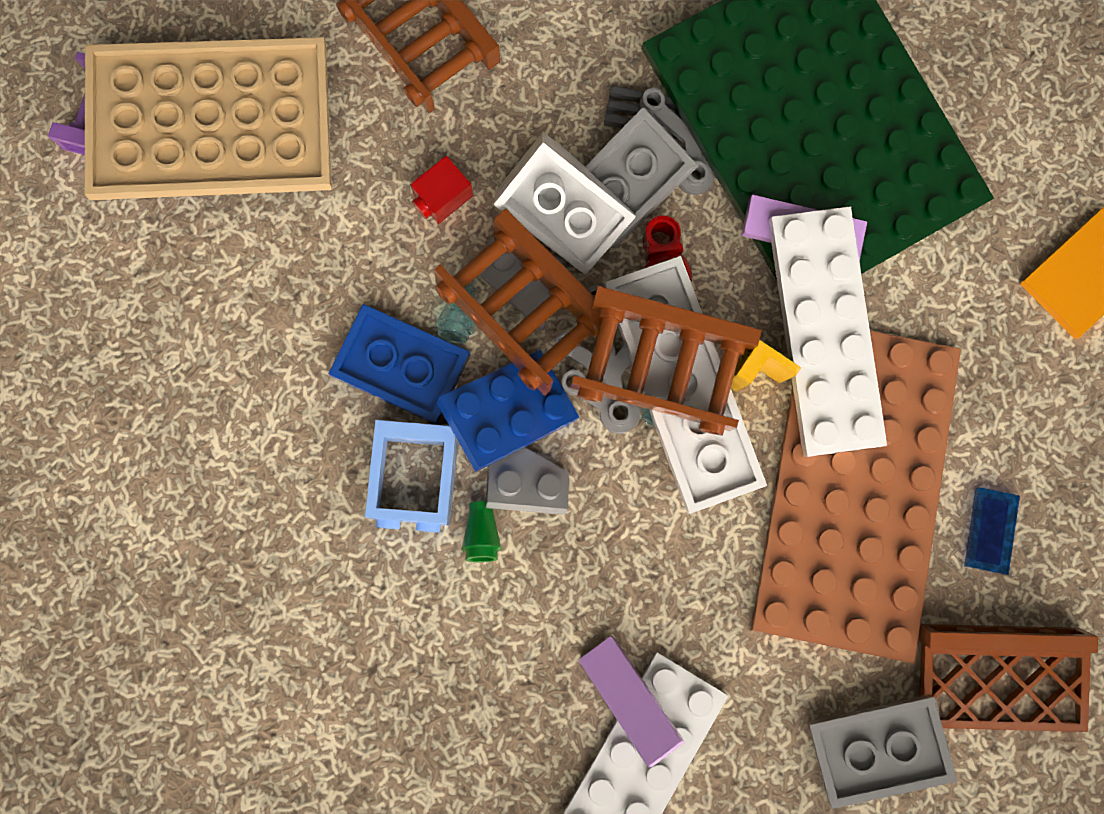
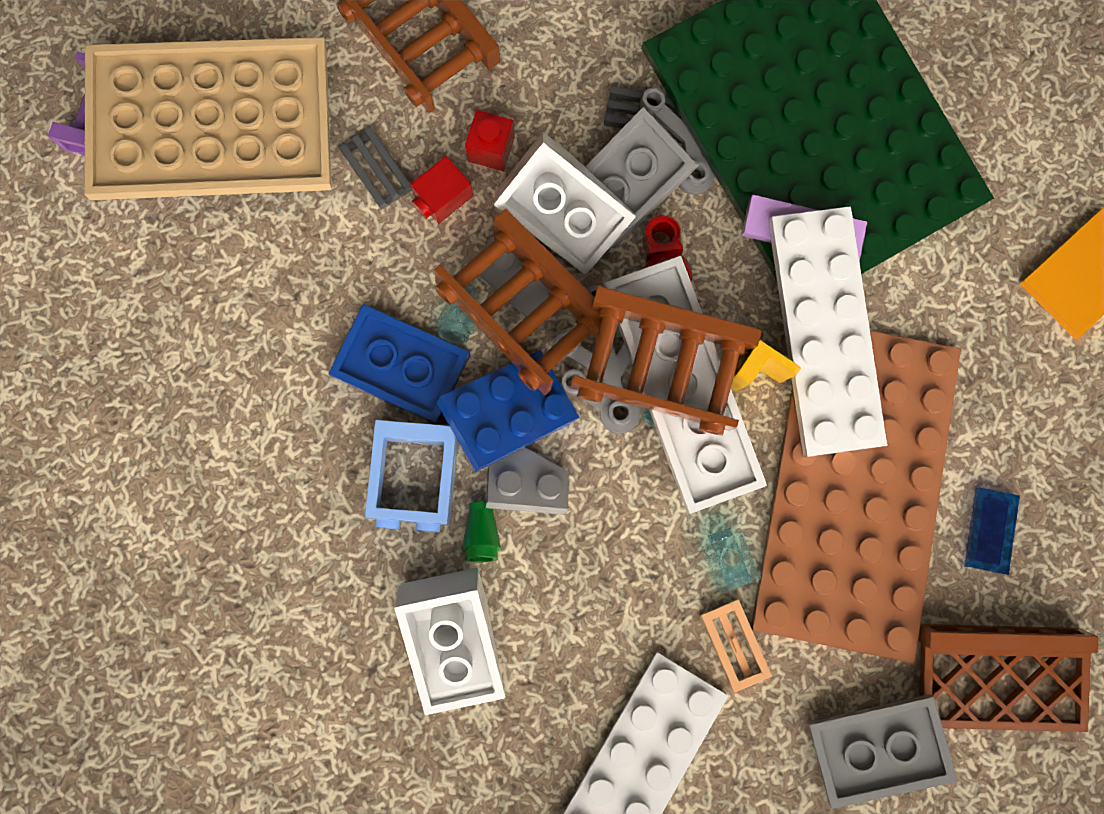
(358, 142): none -> dark grey tile
(449, 640): none -> white slope
(490, 140): none -> red brick
(631, 701): lavender tile -> none
(725, 576): none -> clear light blue brick
(749, 678): none -> light nougat tile

